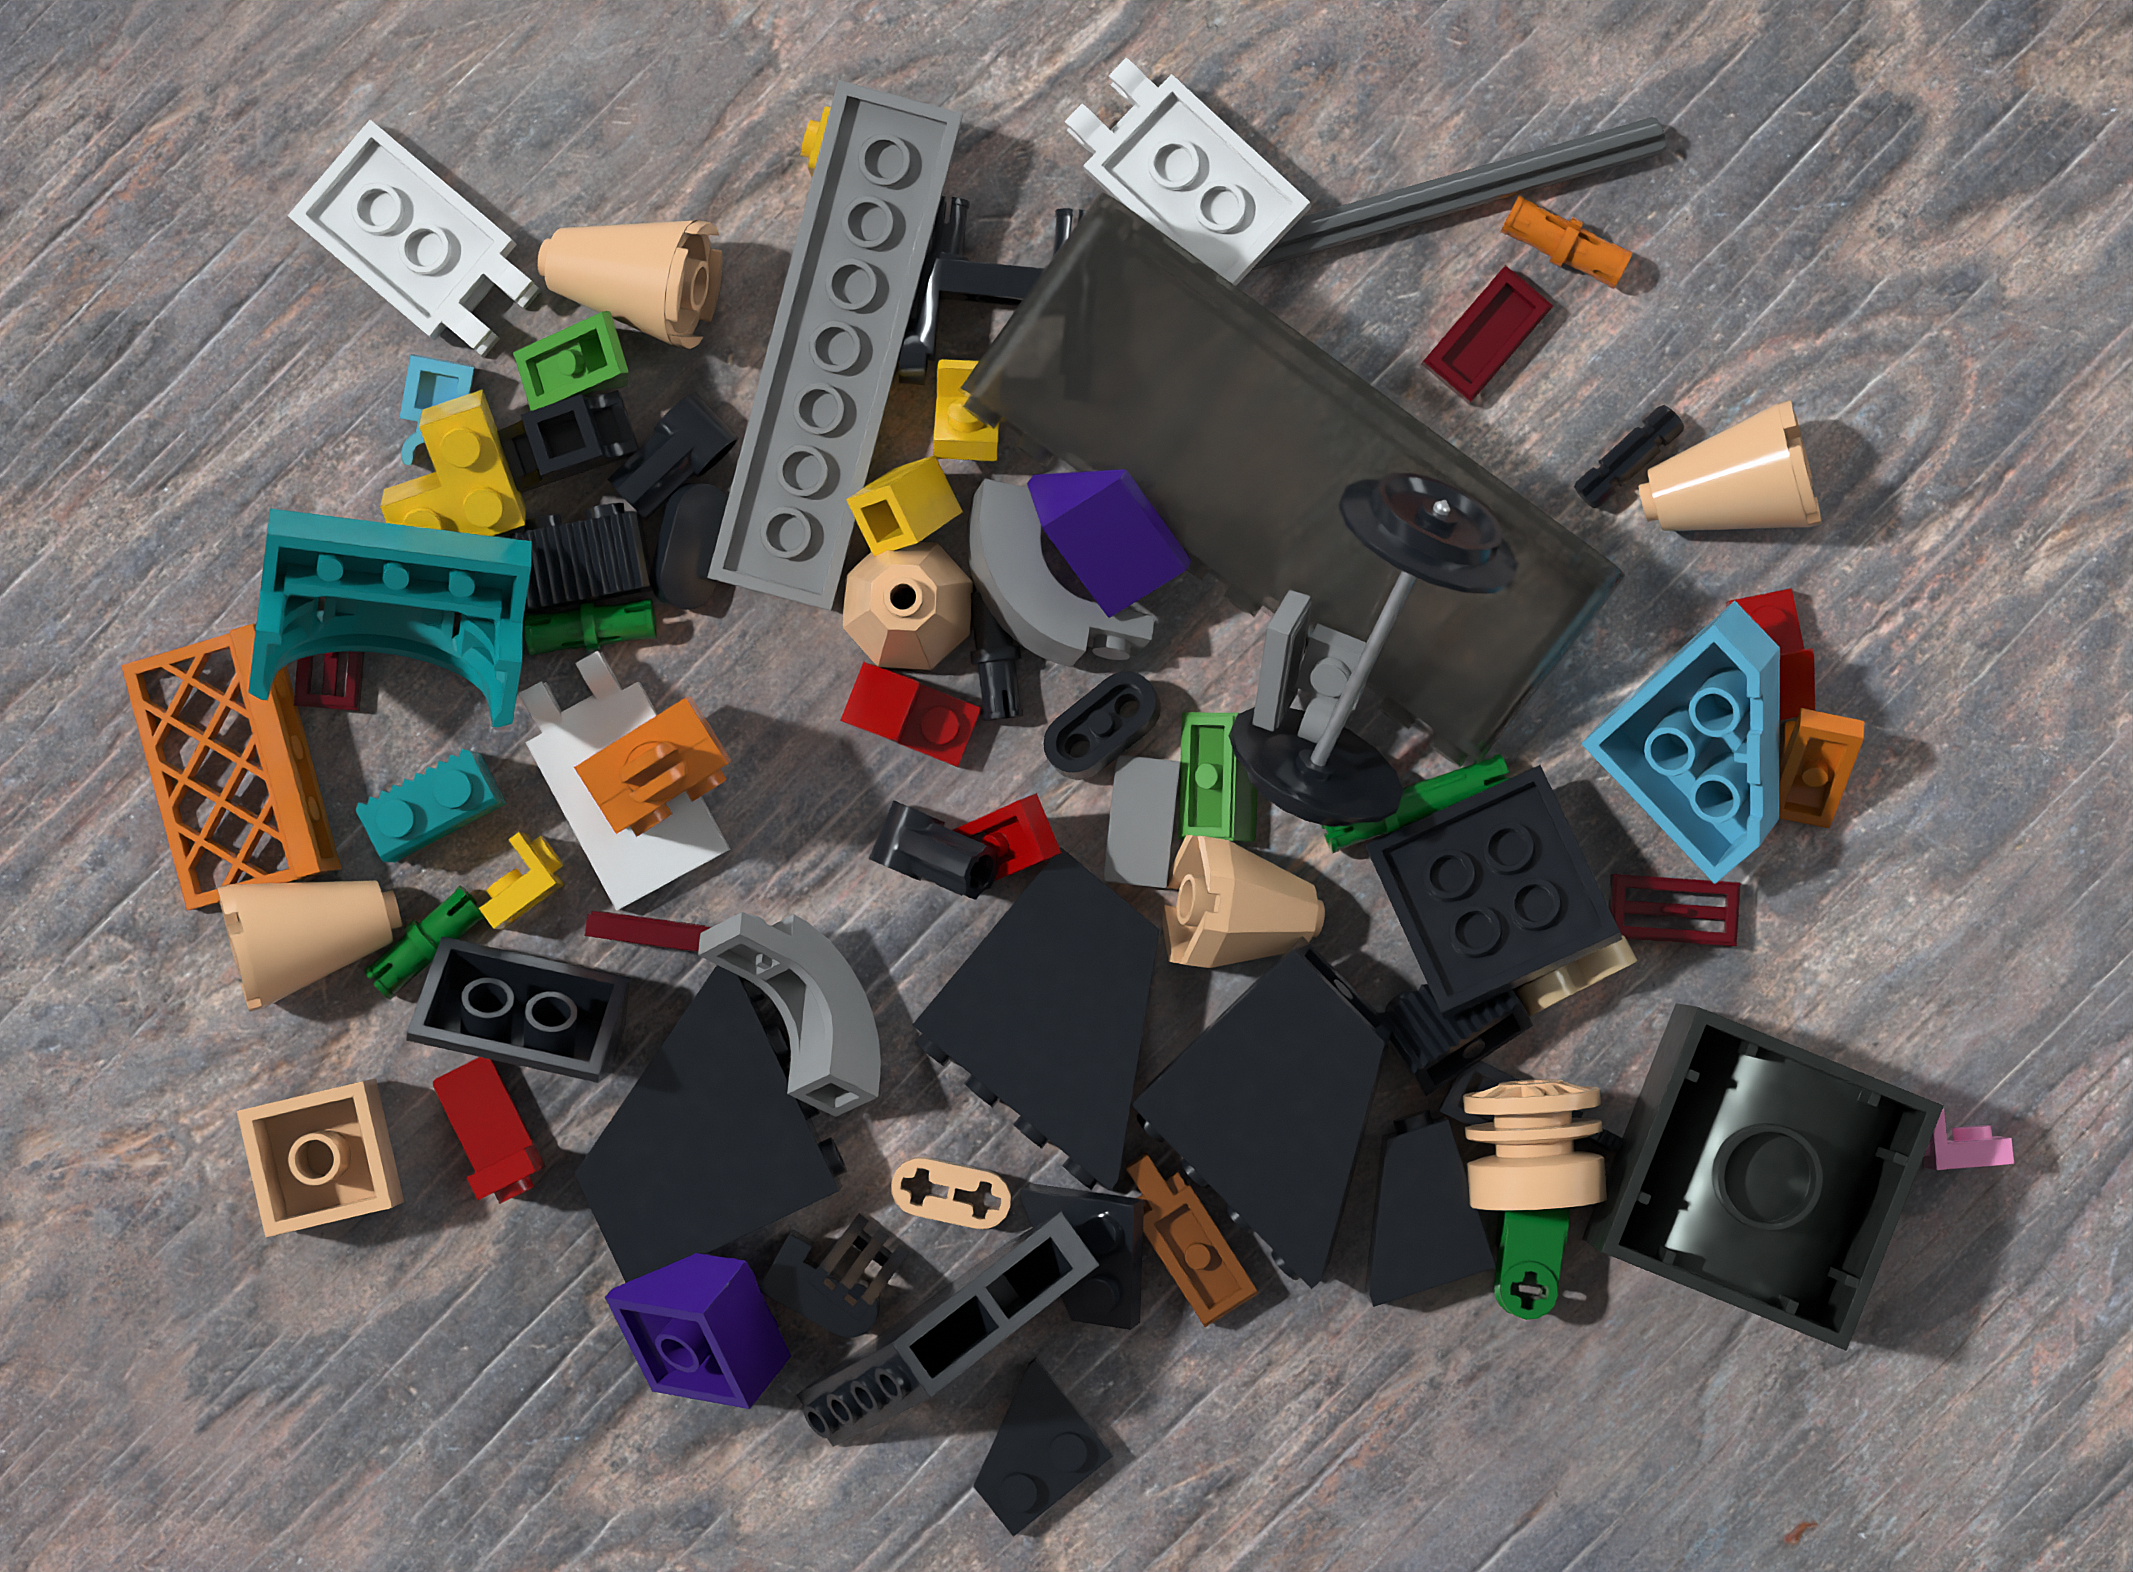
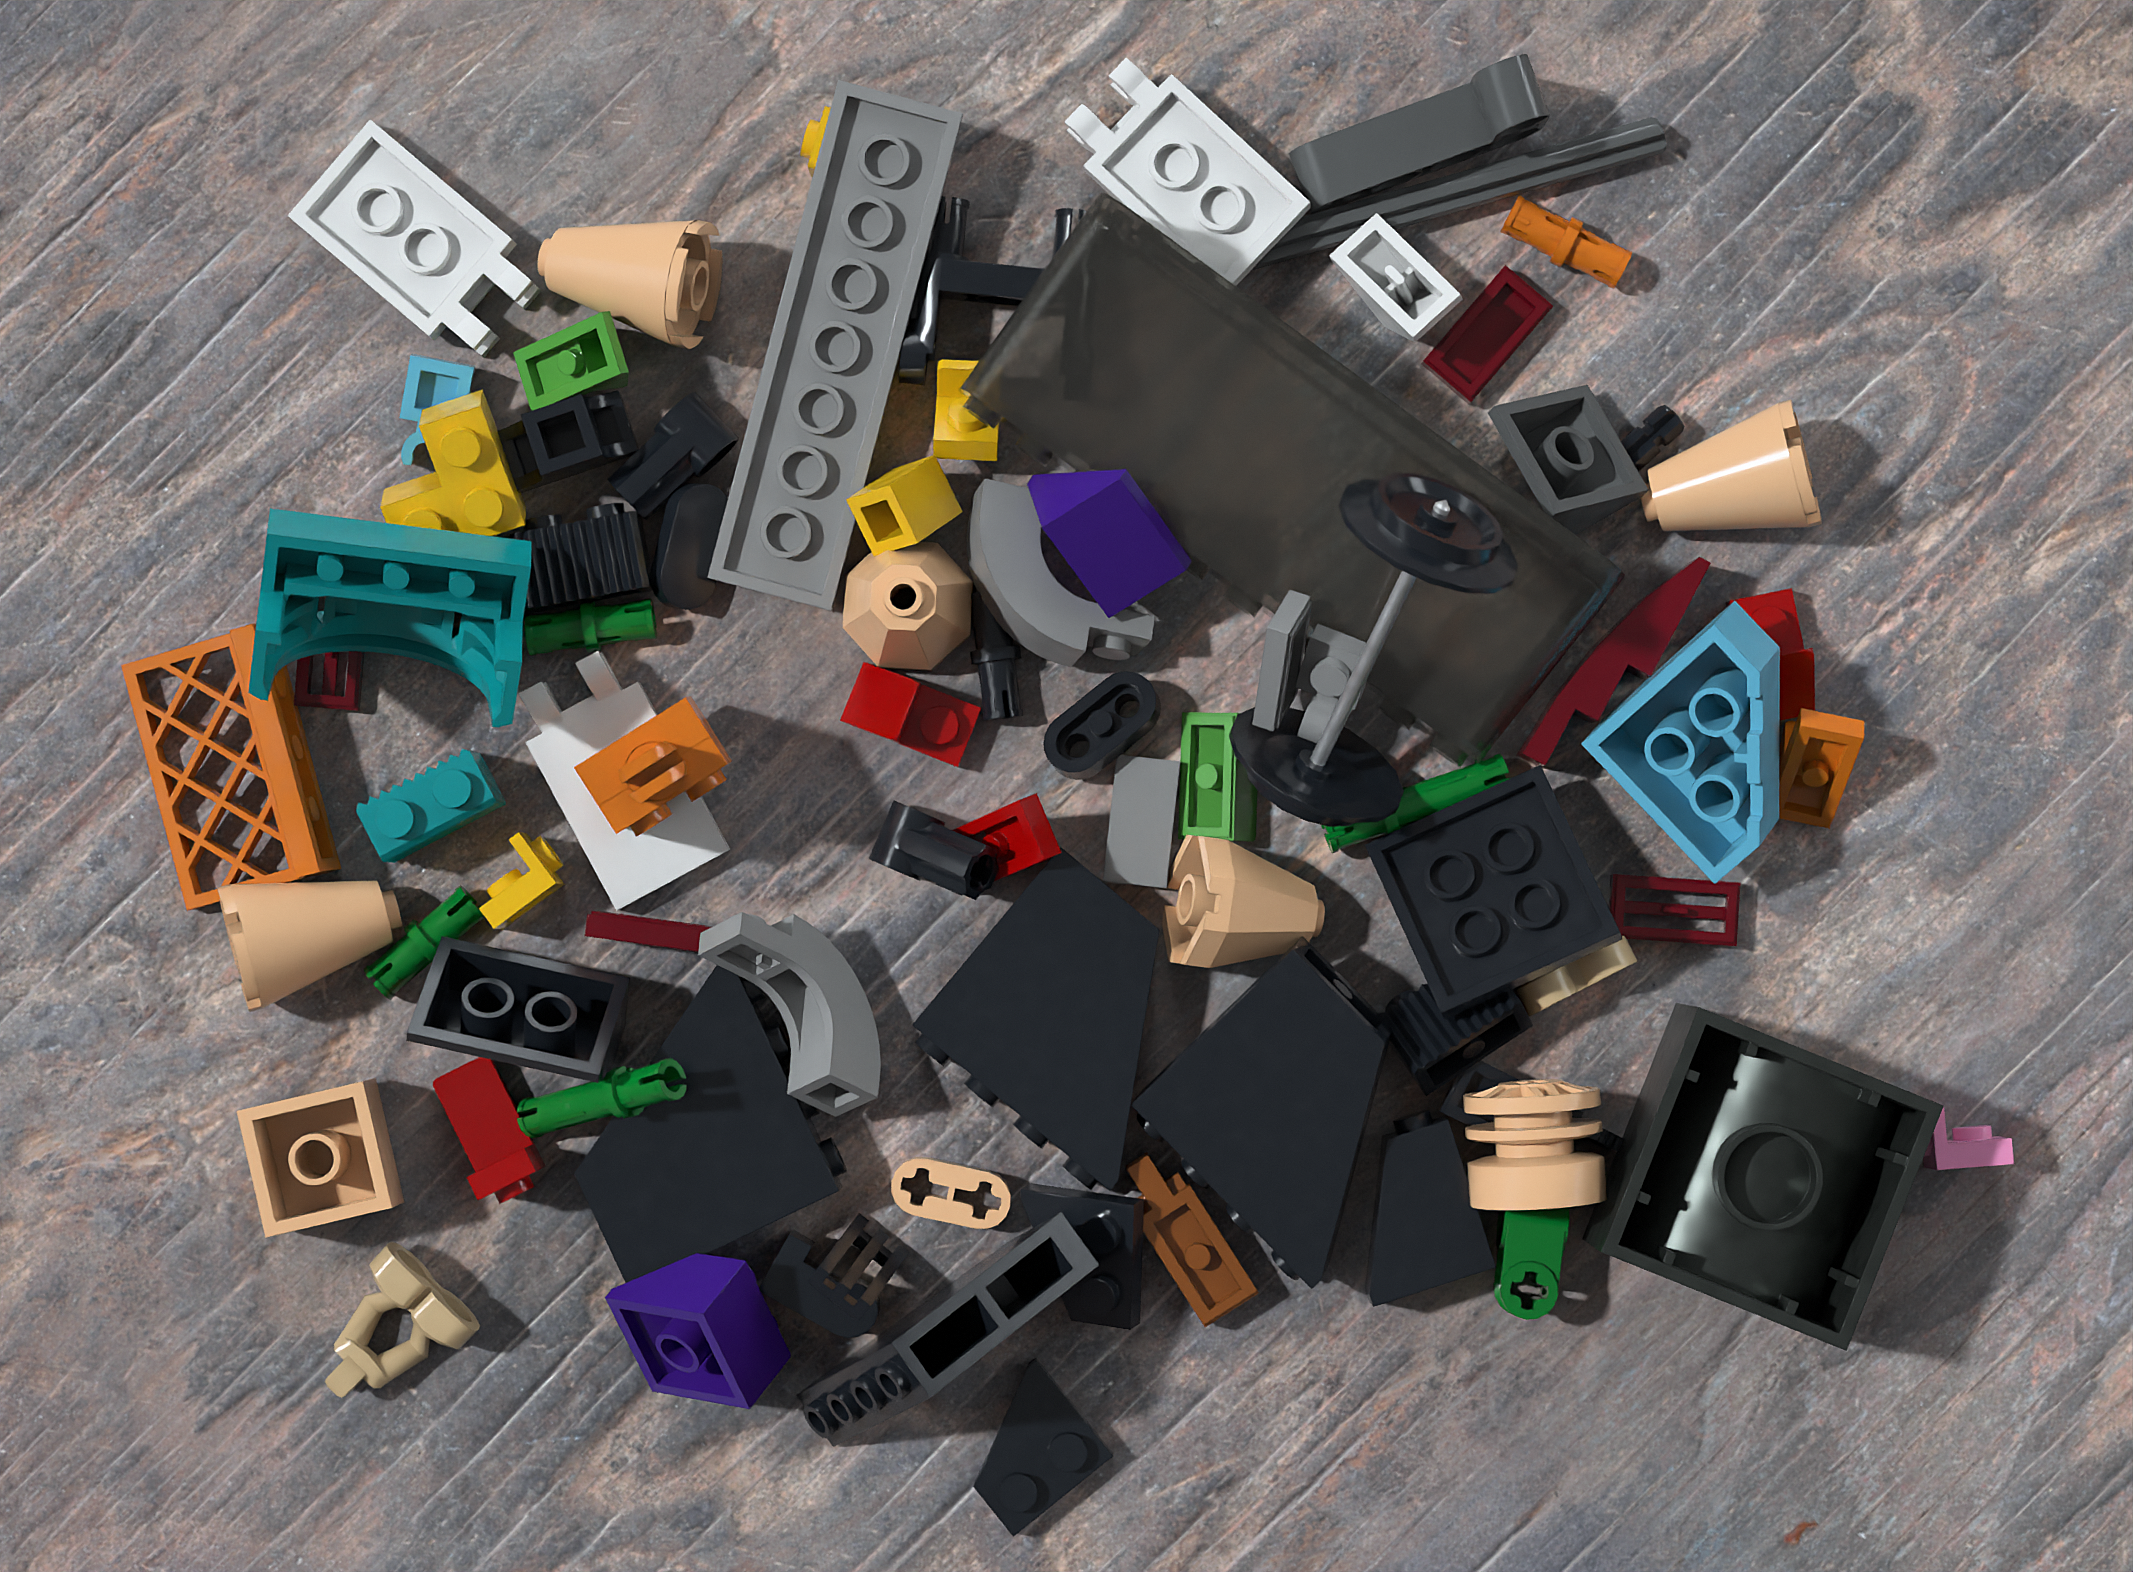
(434, 1315): none -> tan piece
(620, 1093): none -> green pin
(1394, 279): none -> white slope
(1423, 137): none -> dark grey beam
(1569, 456): none -> dark grey slope
(1629, 646): none -> dark red slope

